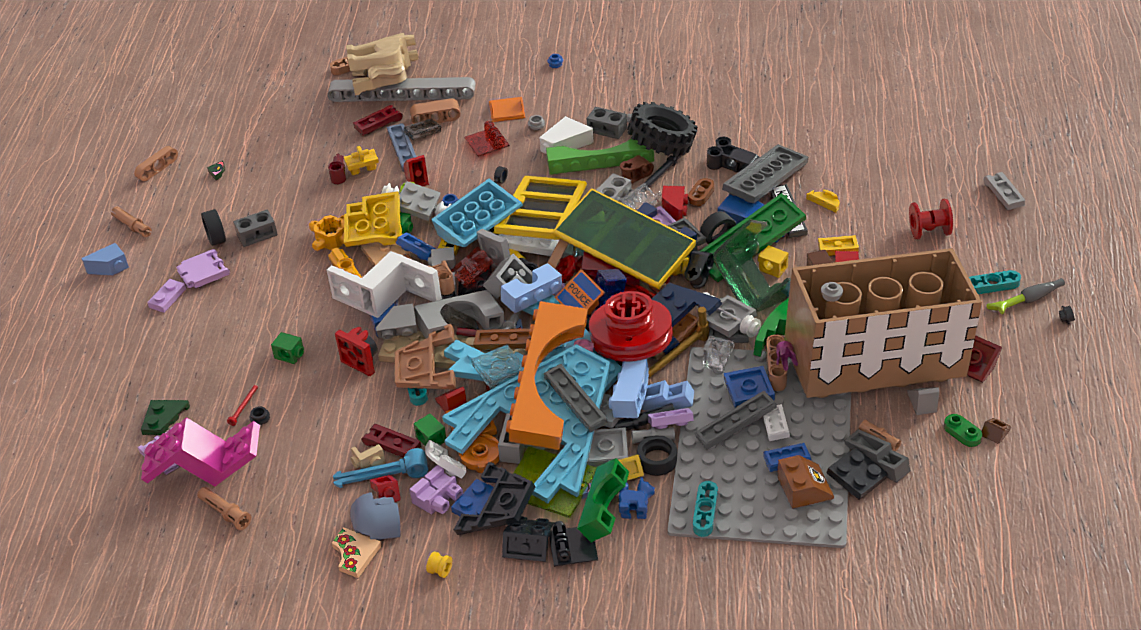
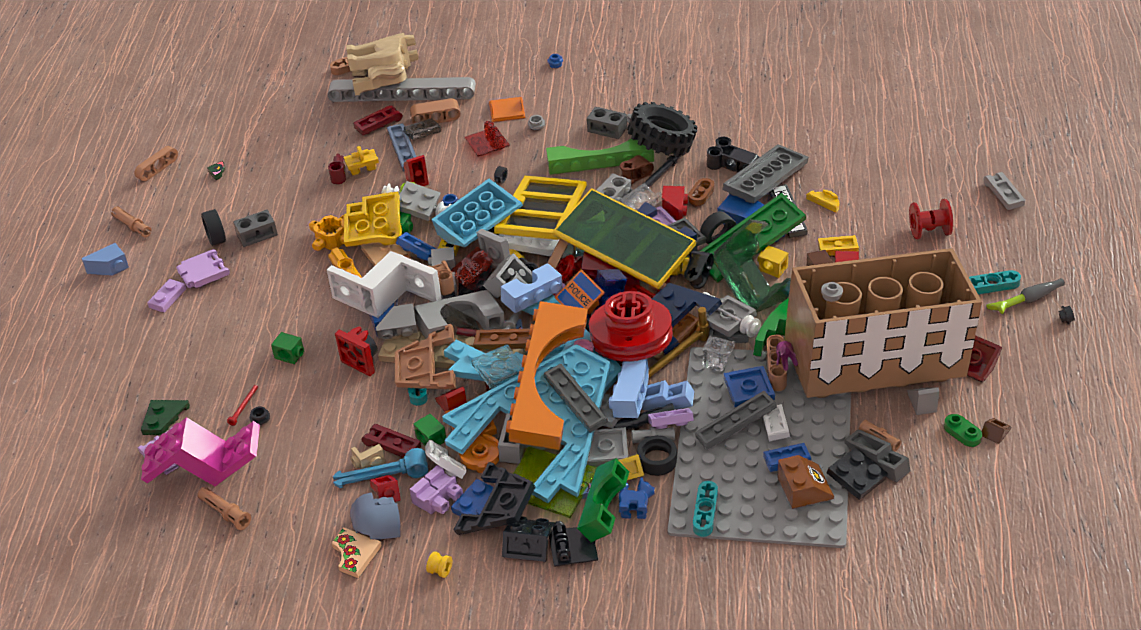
(567, 133): white slope -> none

